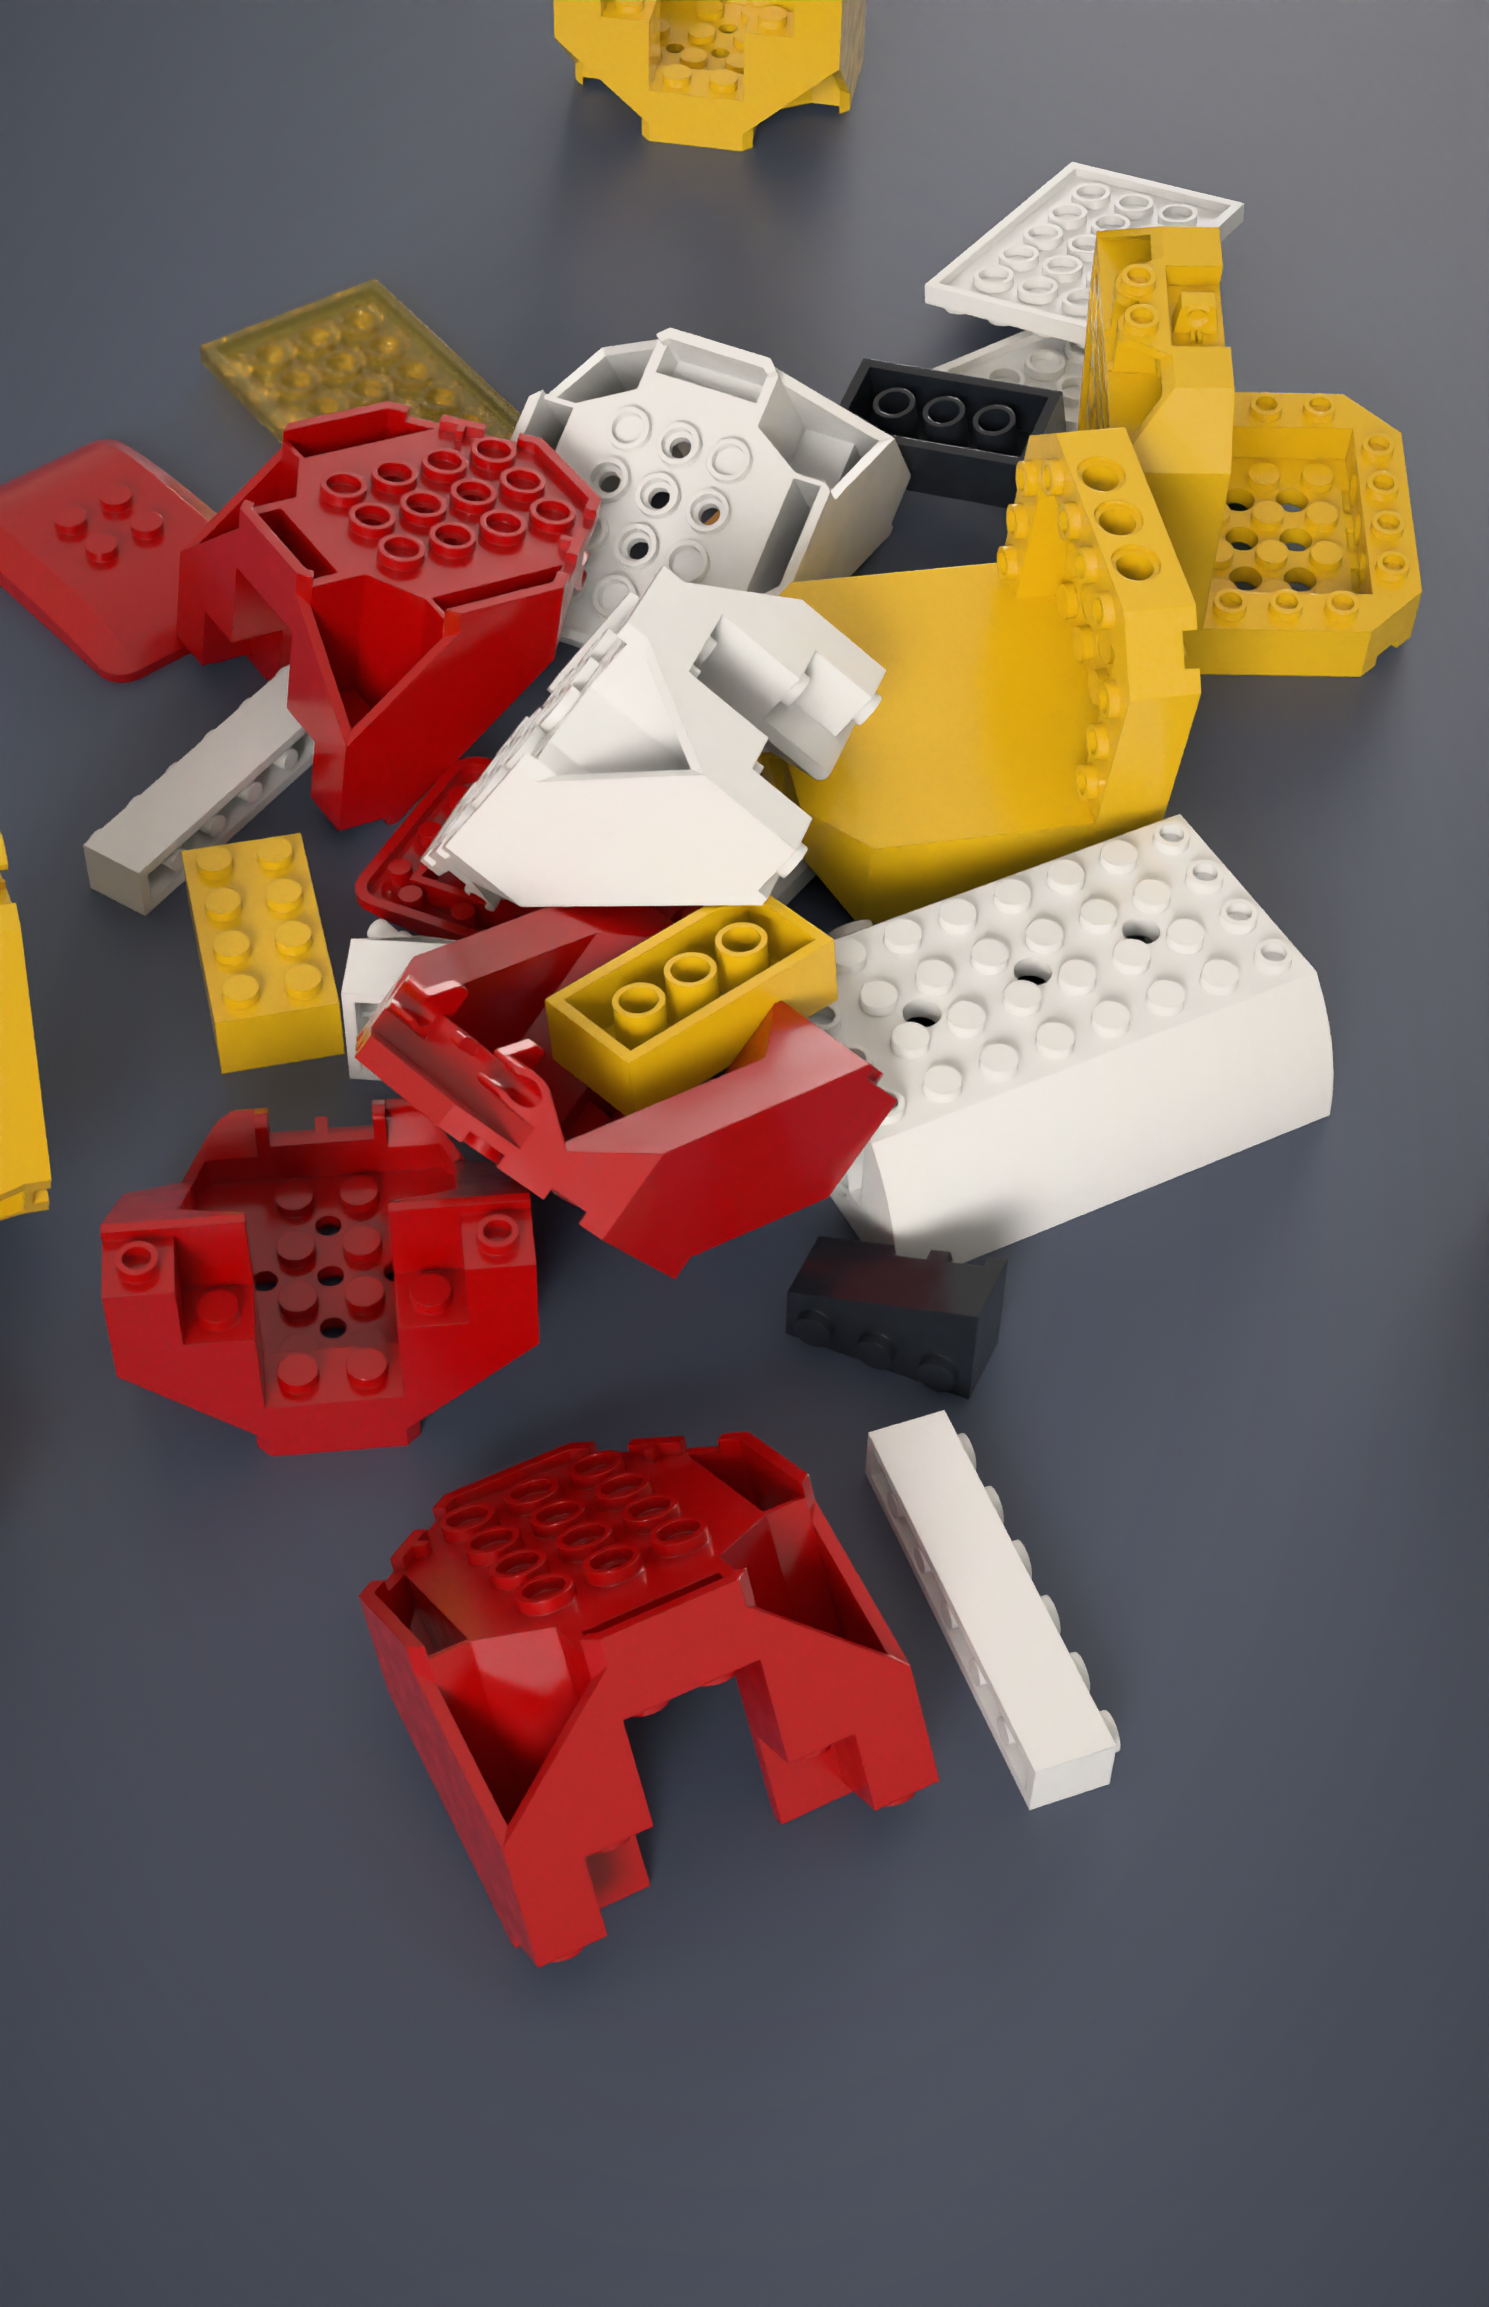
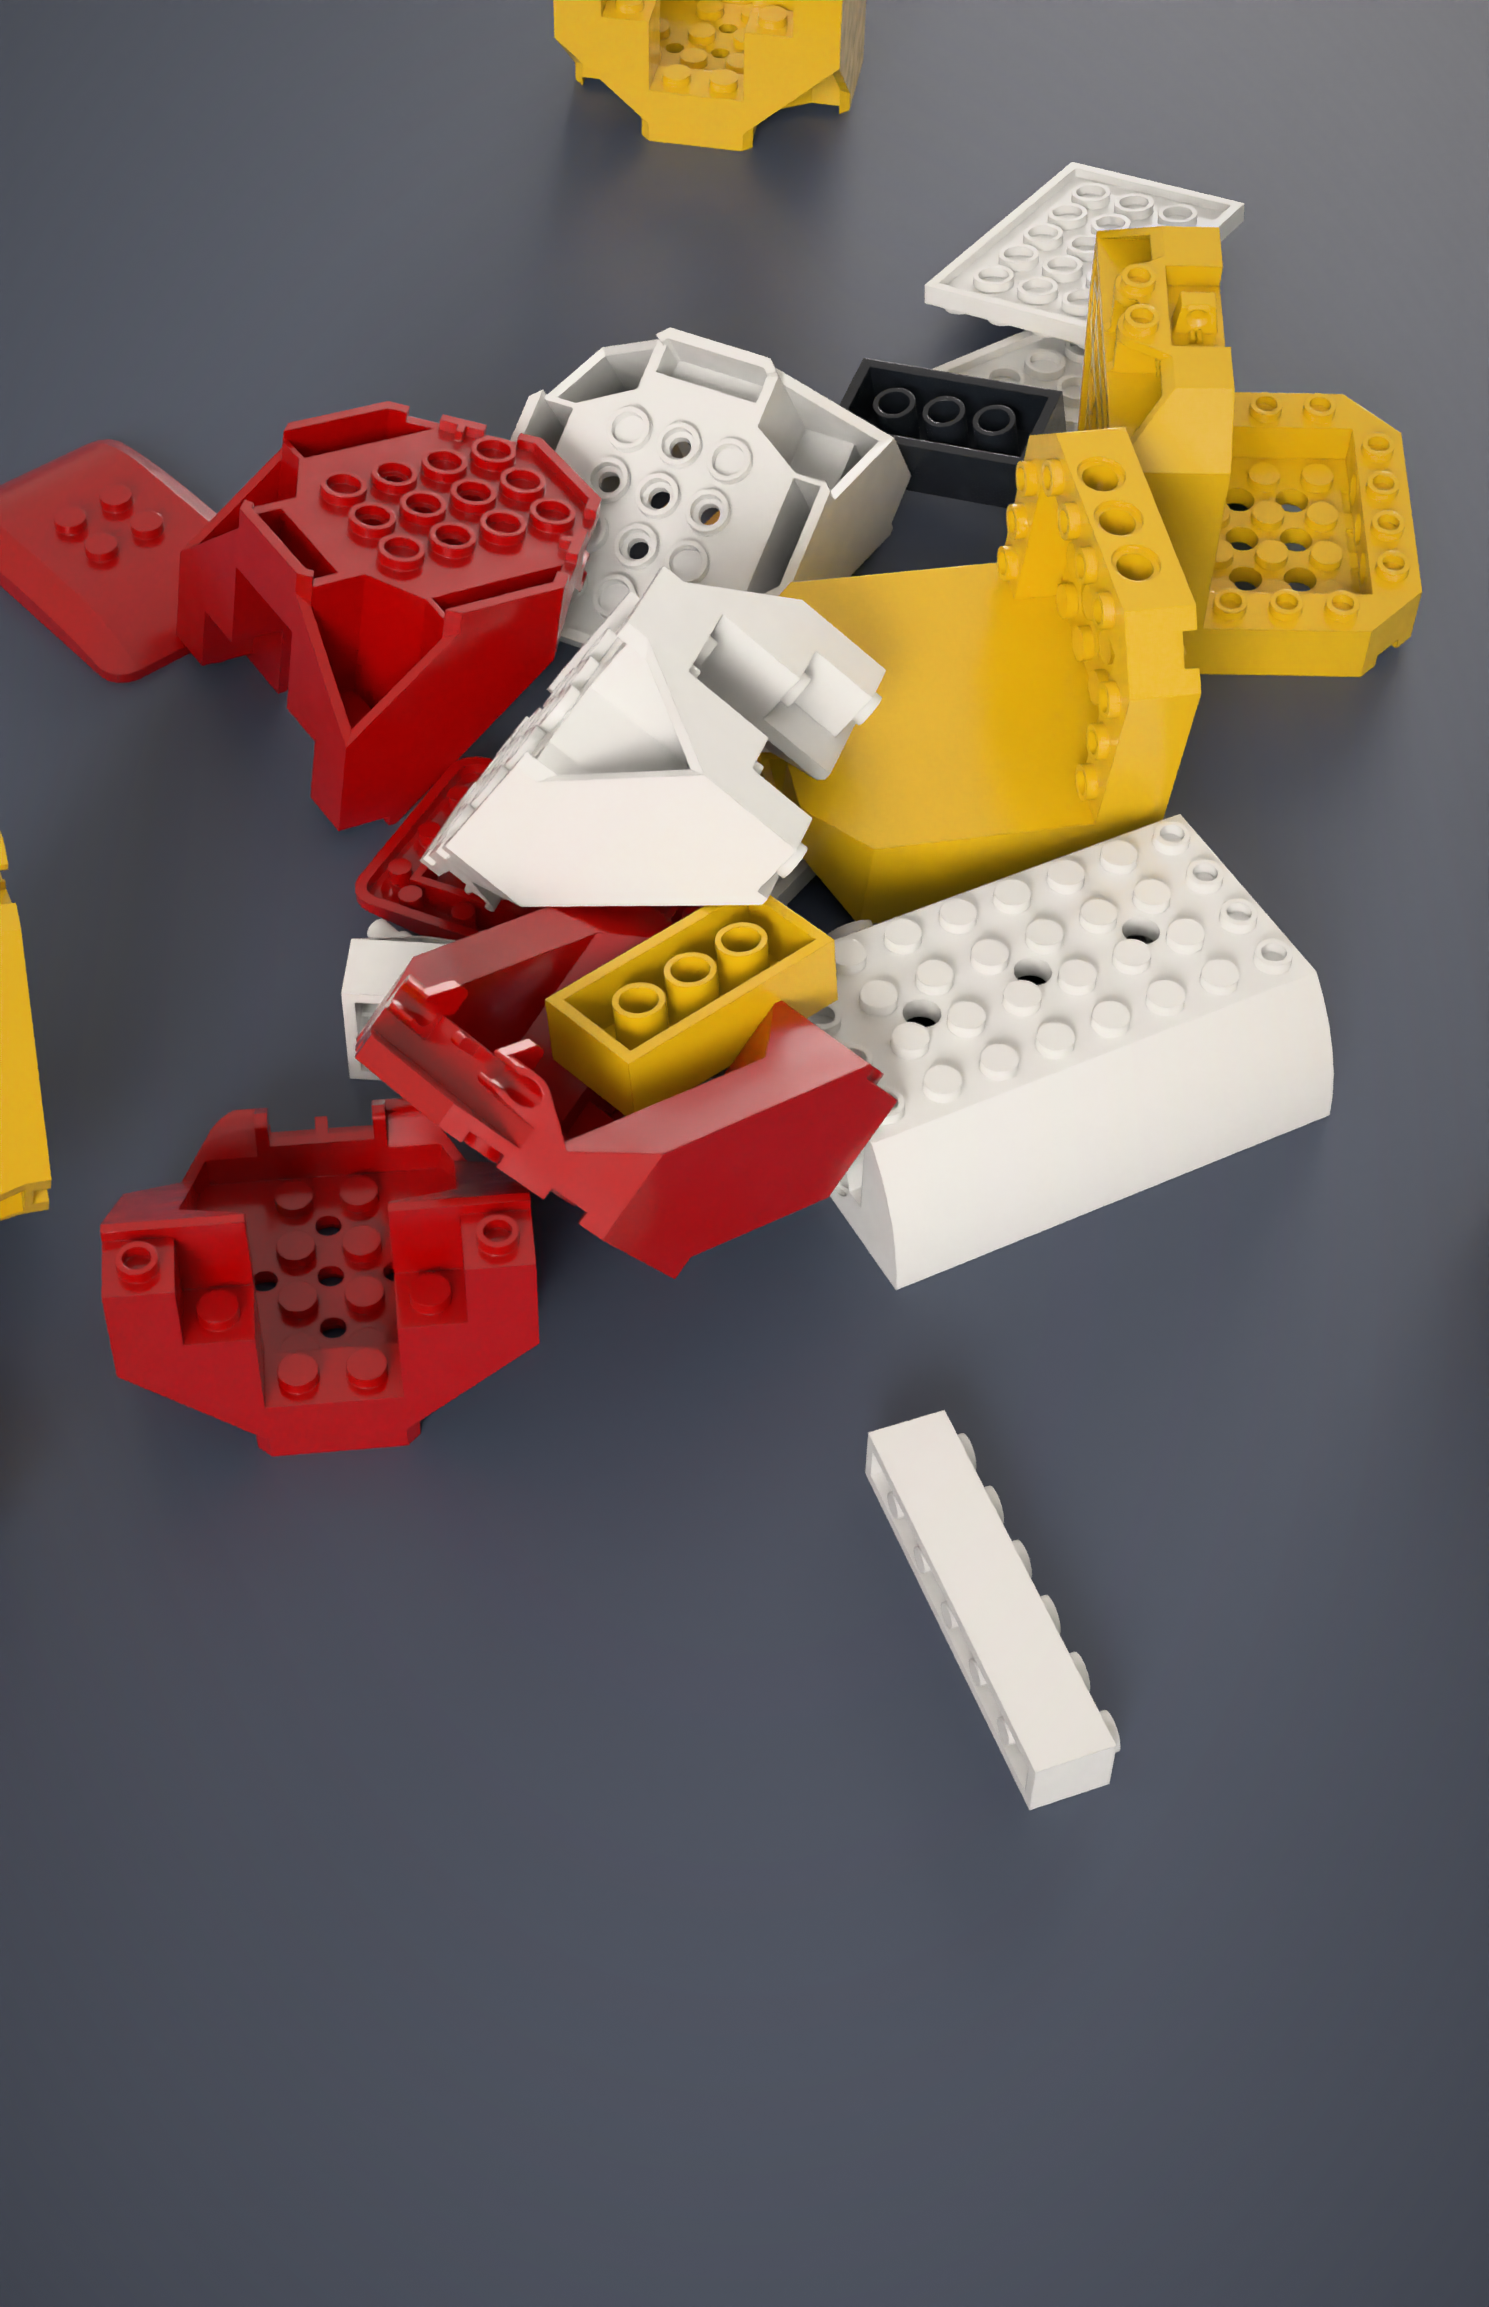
(200, 799): white brick -> none
(262, 953): yellow brick -> none
(351, 355): clear yellow plate -> none
(596, 1598): red piece -> none
(900, 1312): black wedge -> none

